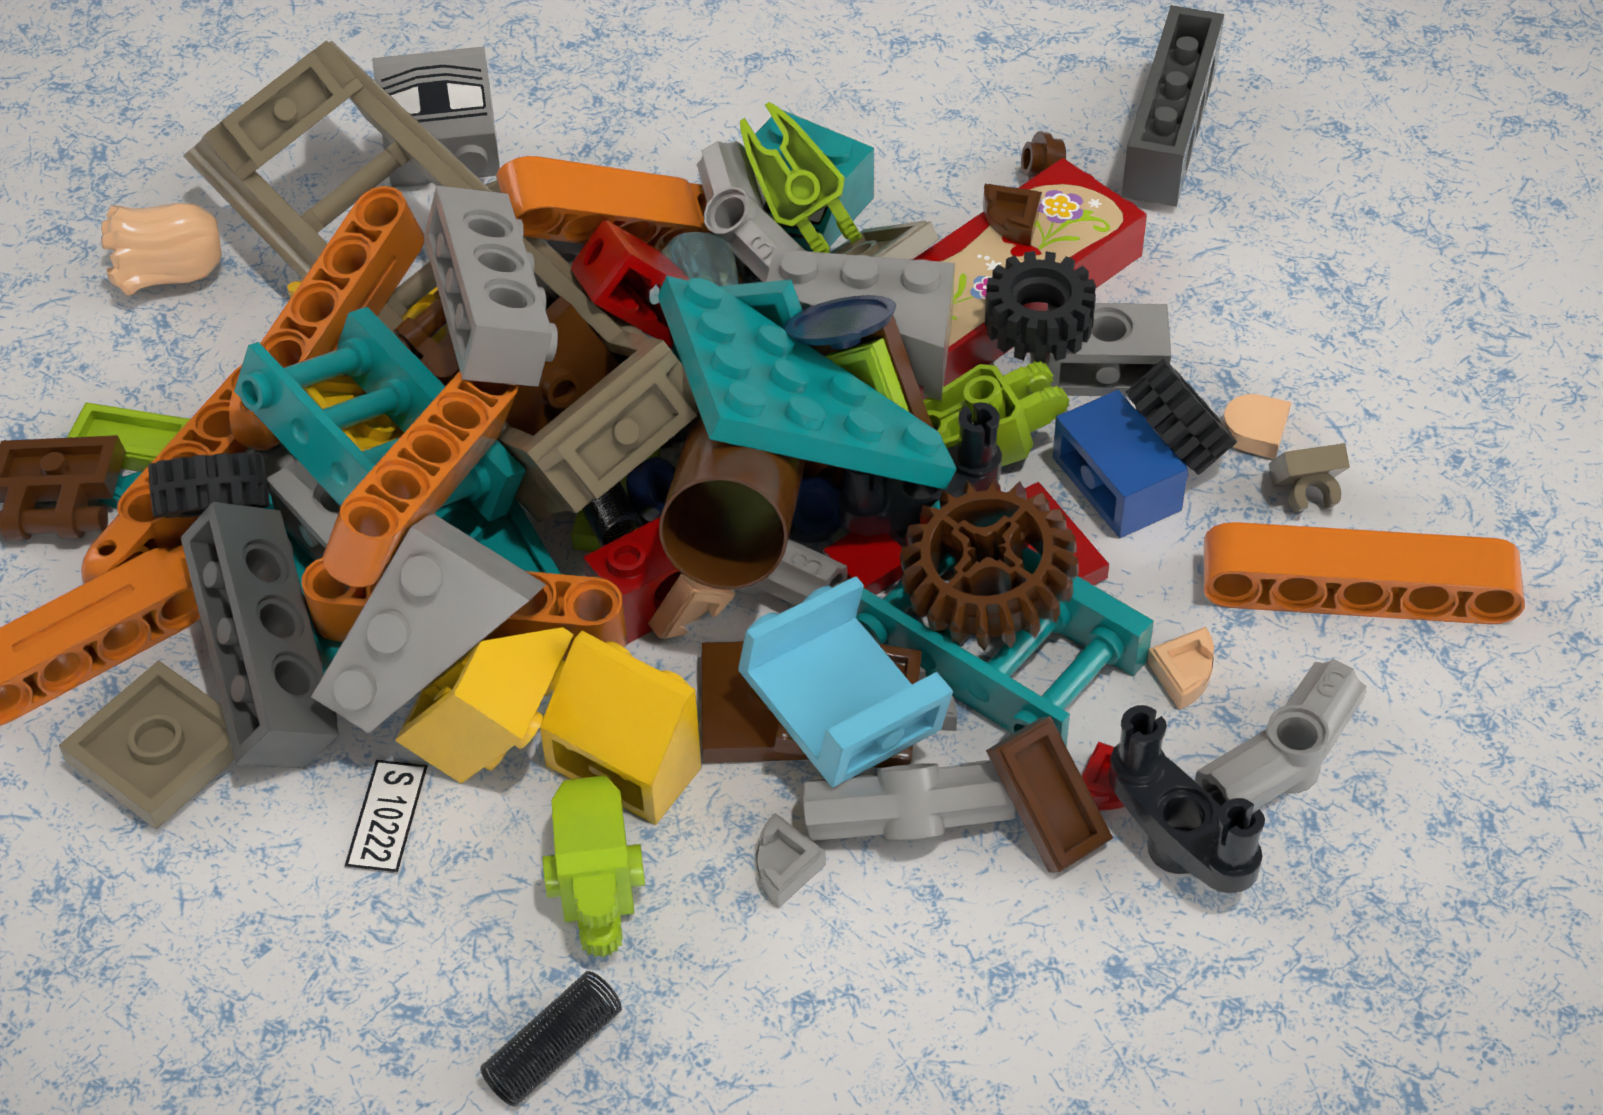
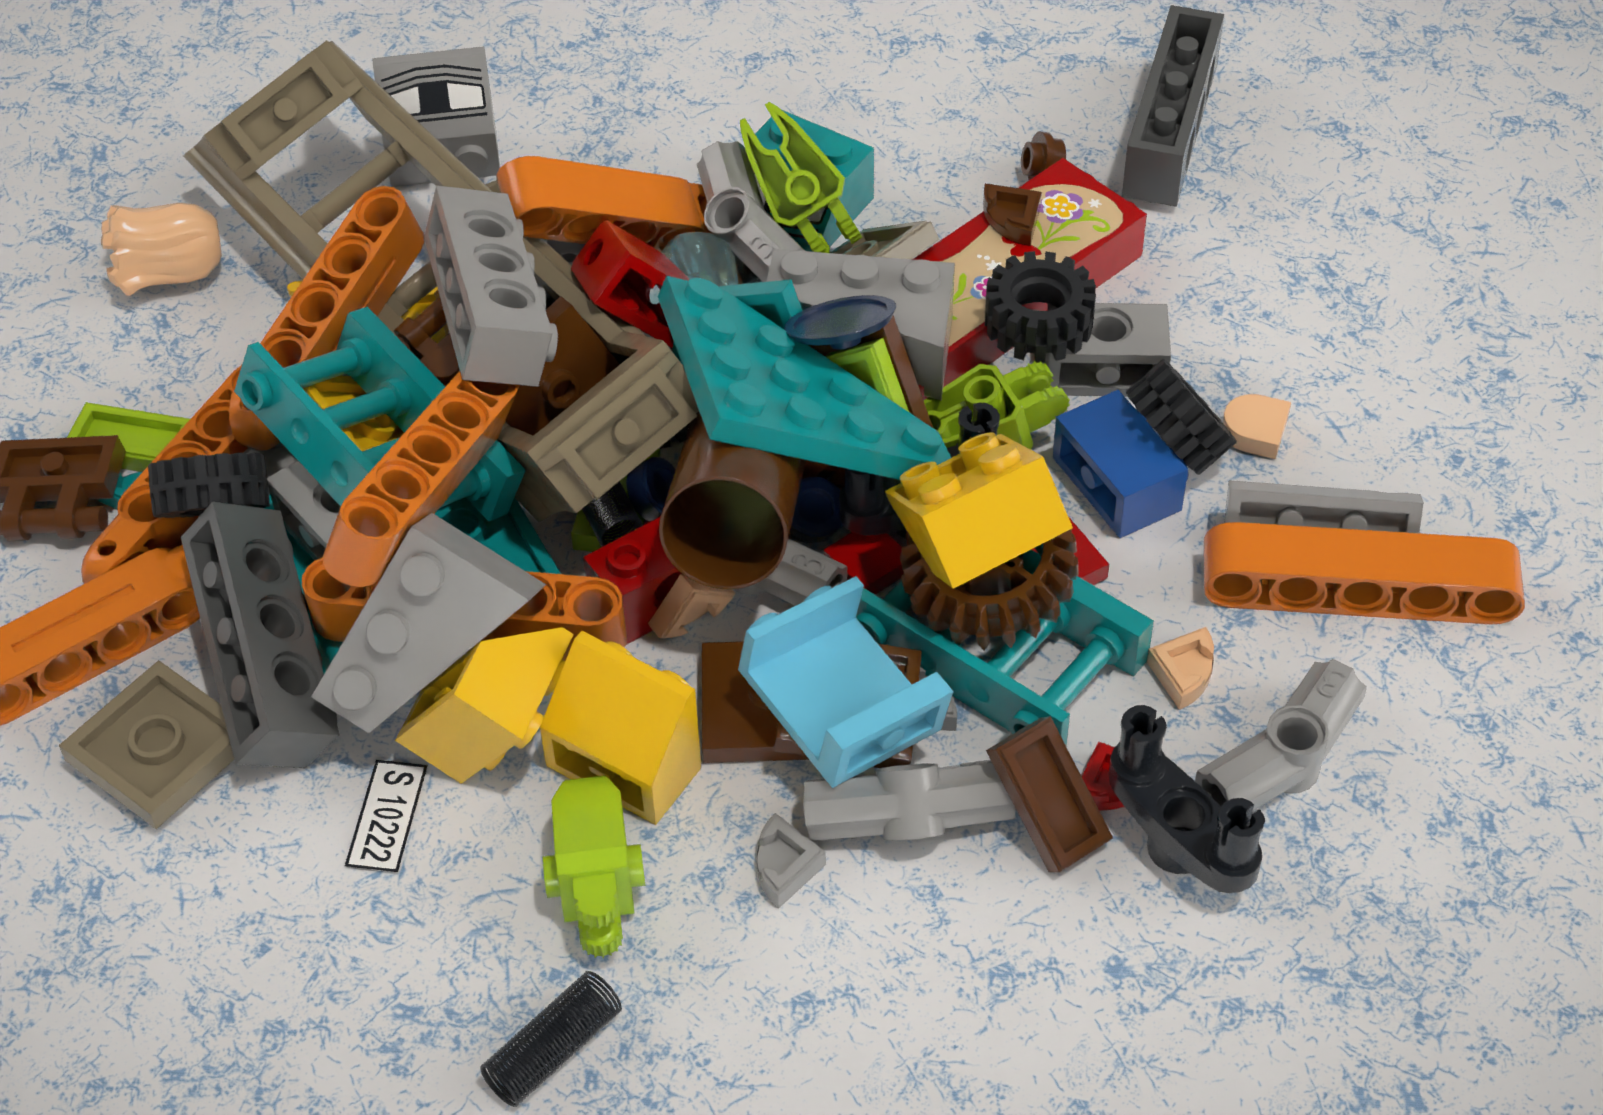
(979, 507): none -> yellow slope
(1310, 468): dark tan tile -> none
(1322, 507): none -> light grey hinge

